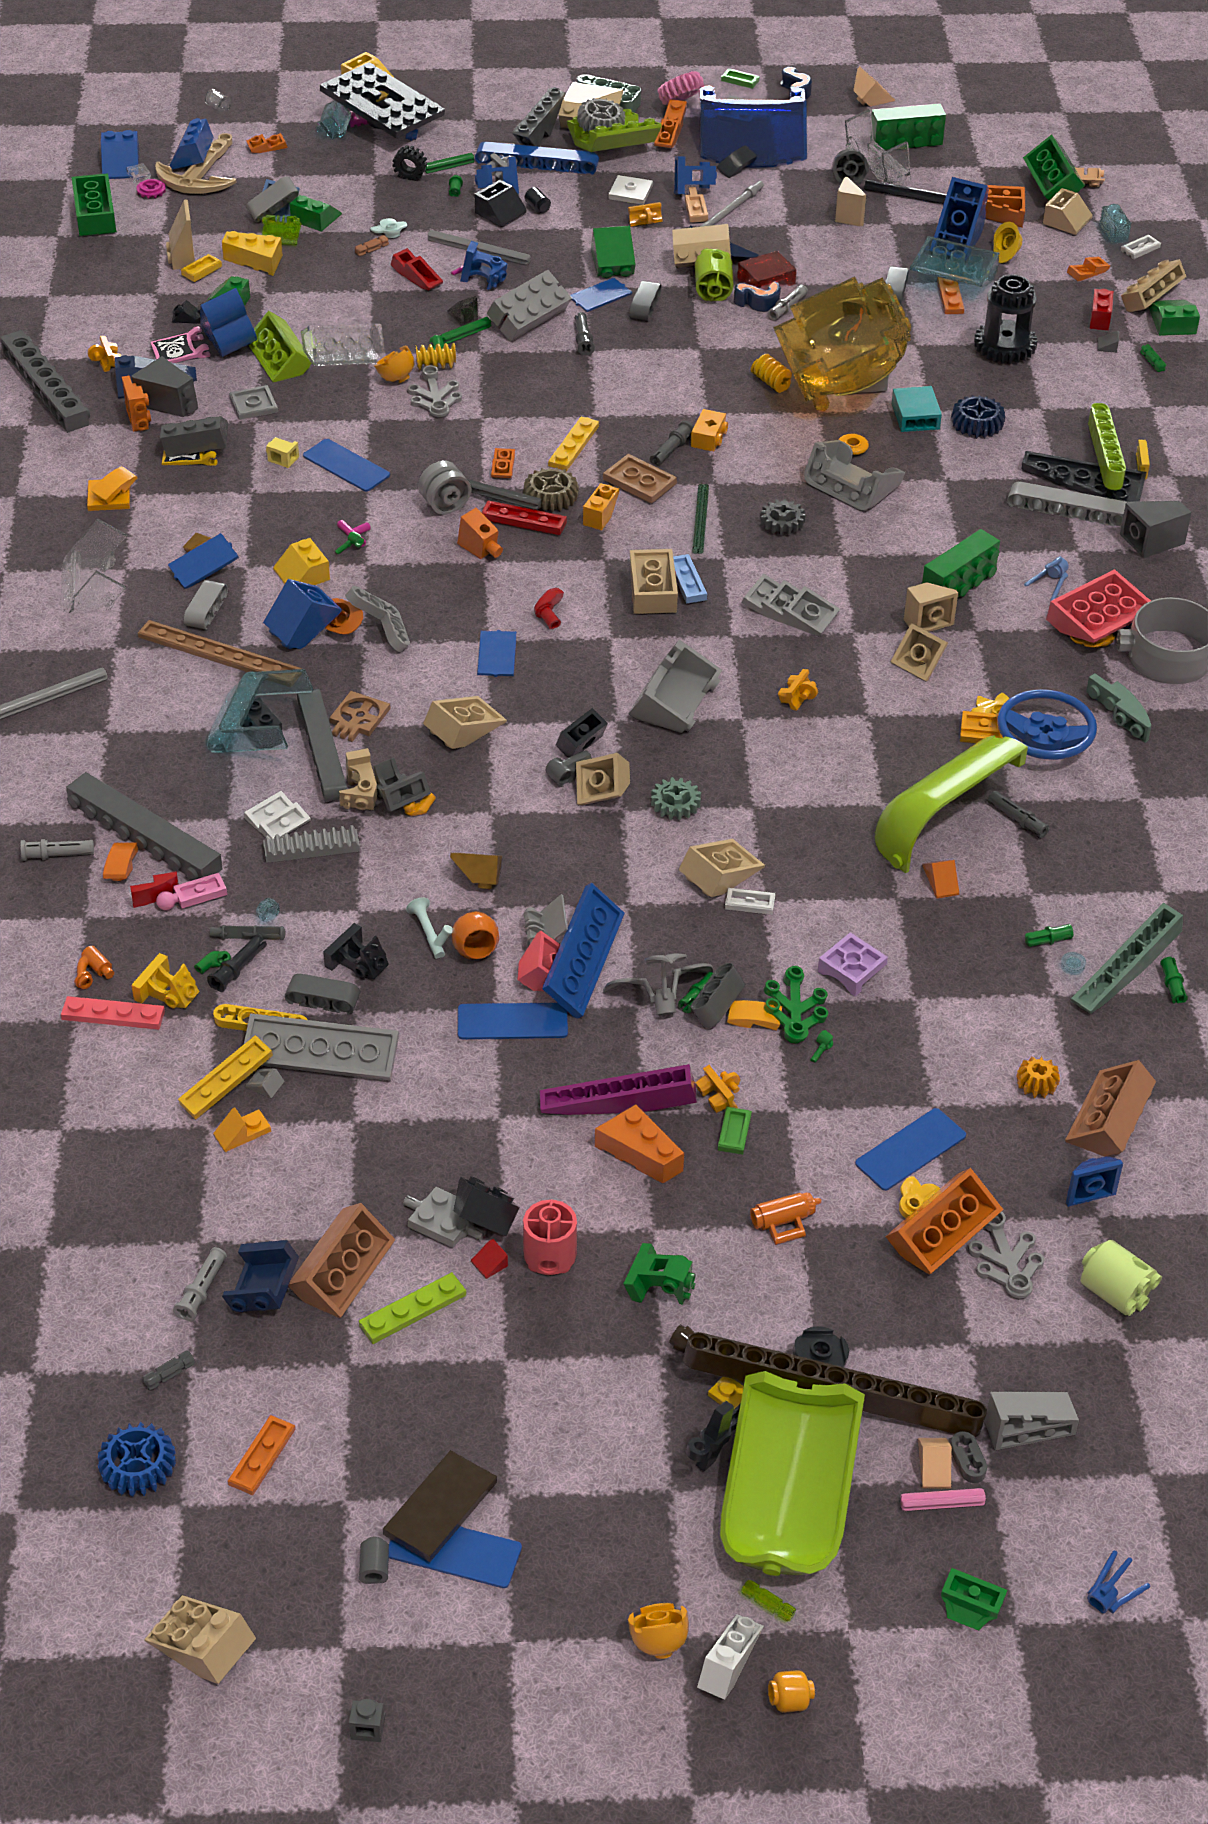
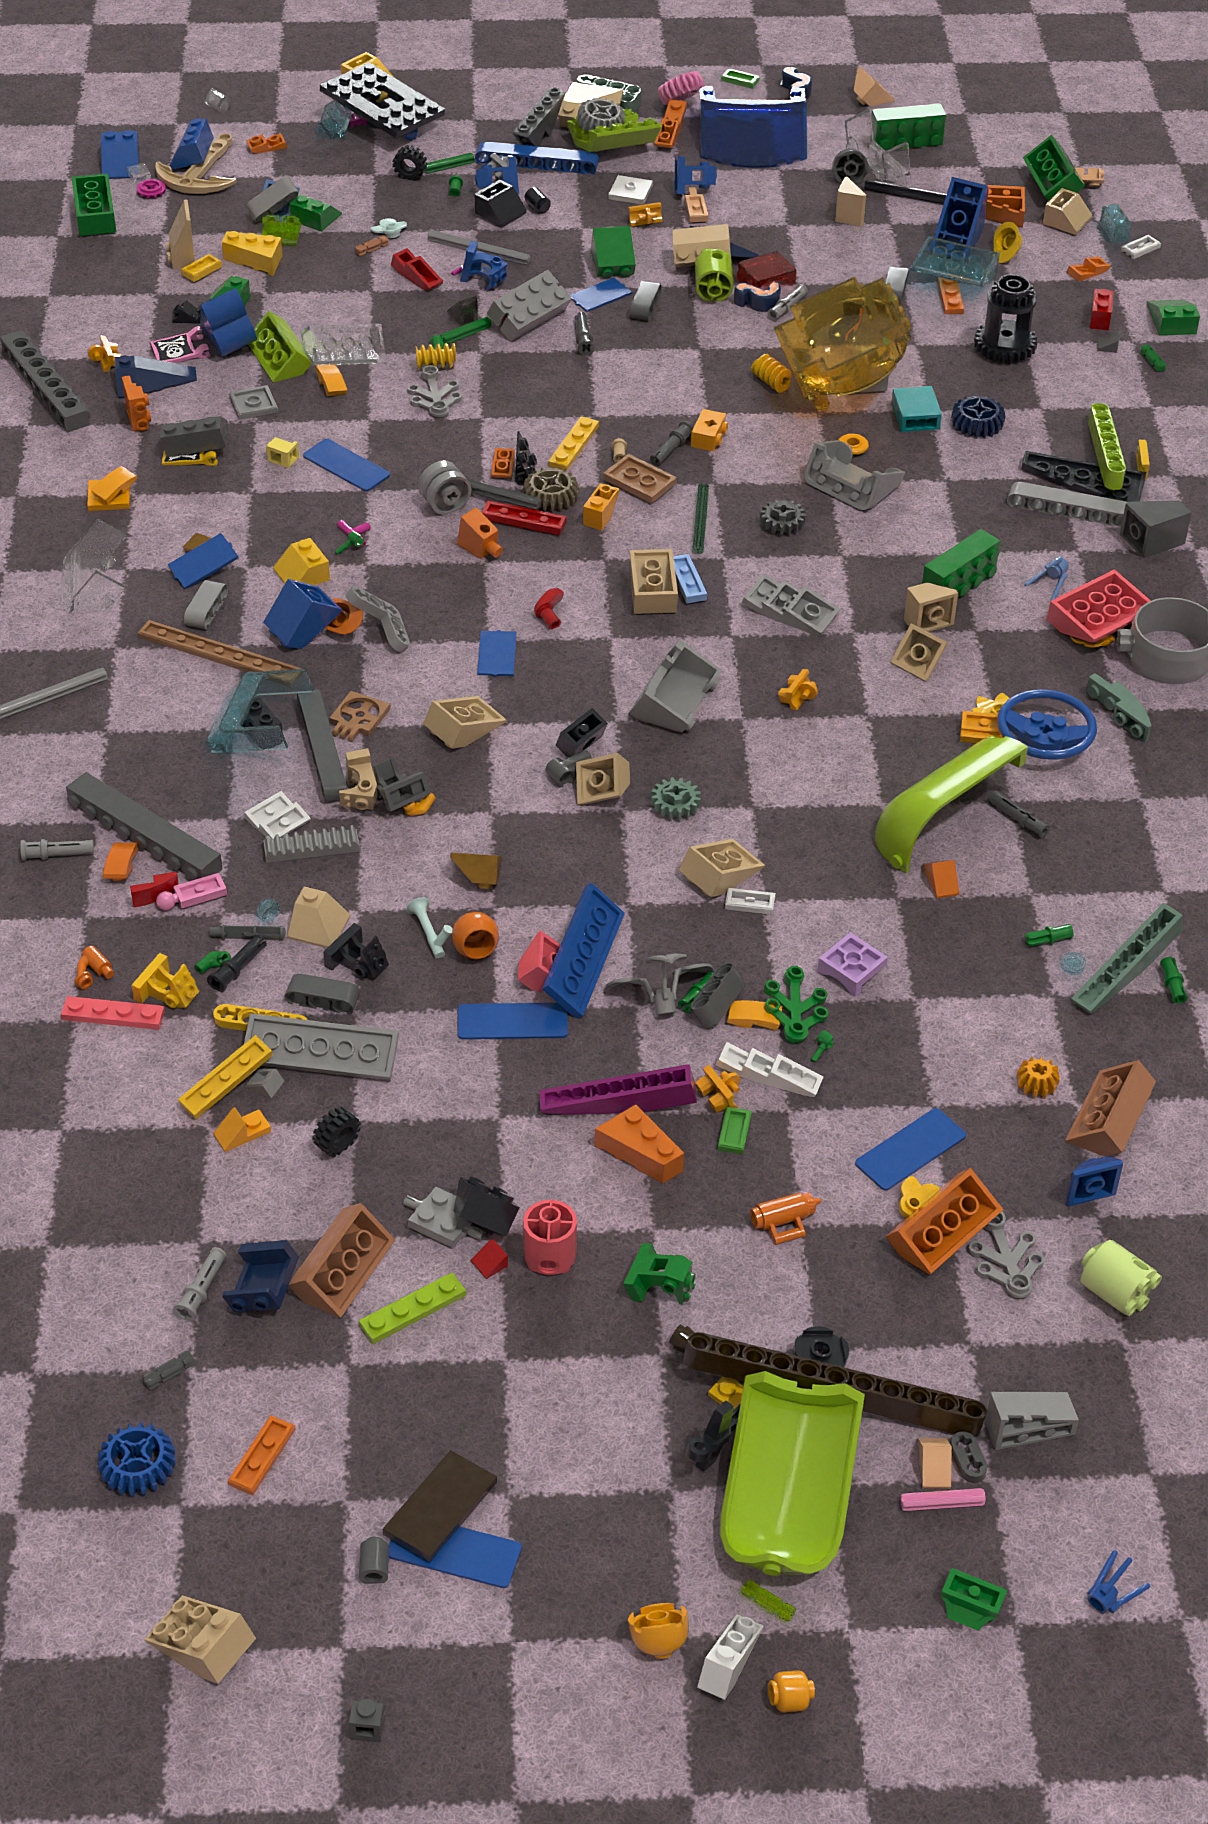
(167, 388): dark grey slope -> none
(317, 918): none -> tan slope
(331, 379): none -> light orange slope
(336, 1131): none -> black tyre
(396, 365): light orange cylinder -> none
(524, 460): none -> black hinge
(550, 920): light grey hinge -> none
(619, 449): none -> tan pin
(736, 161): black slope -> none
(750, 192): light grey bar -> none
(769, 1071): none -> white slope
(1153, 285): tan brick -> none

